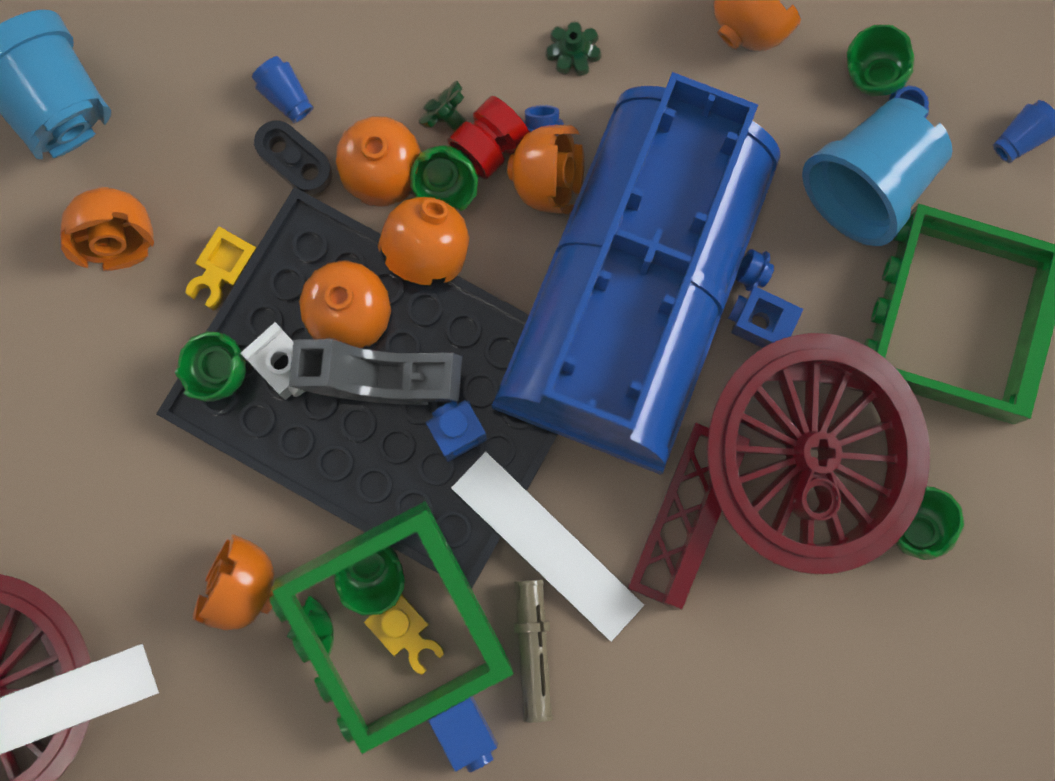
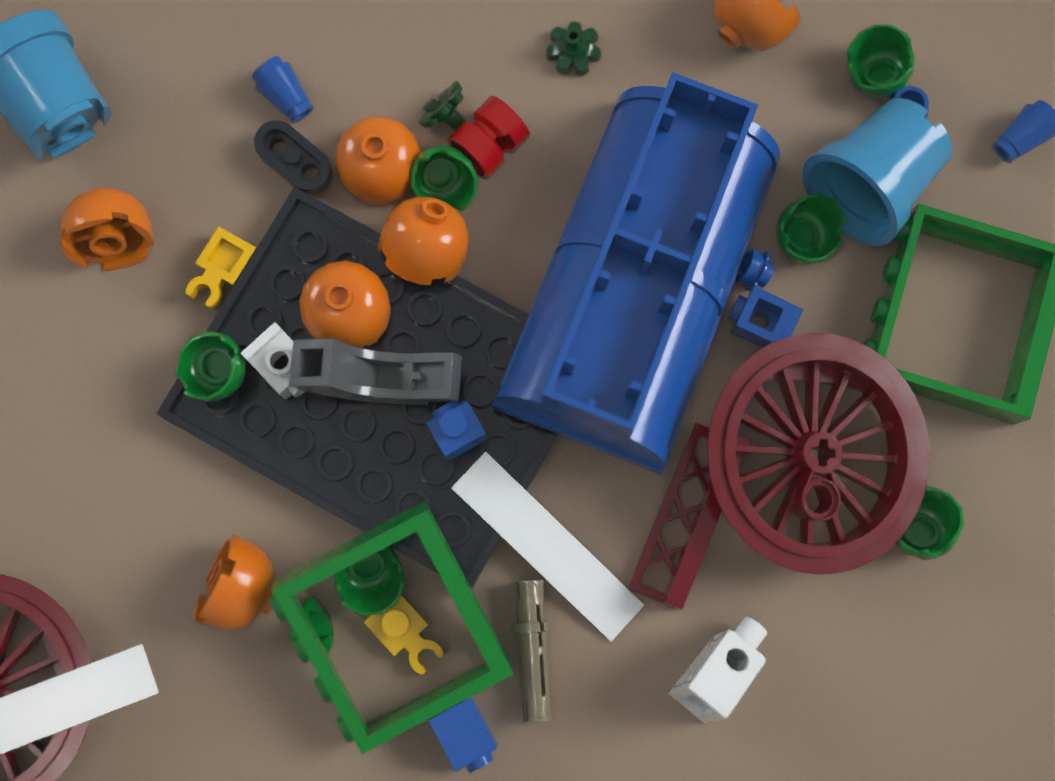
(541, 116): blue plate -> none
(548, 168): orange cylinder -> none
(711, 686): none -> white torso
(810, 228): none -> green hair

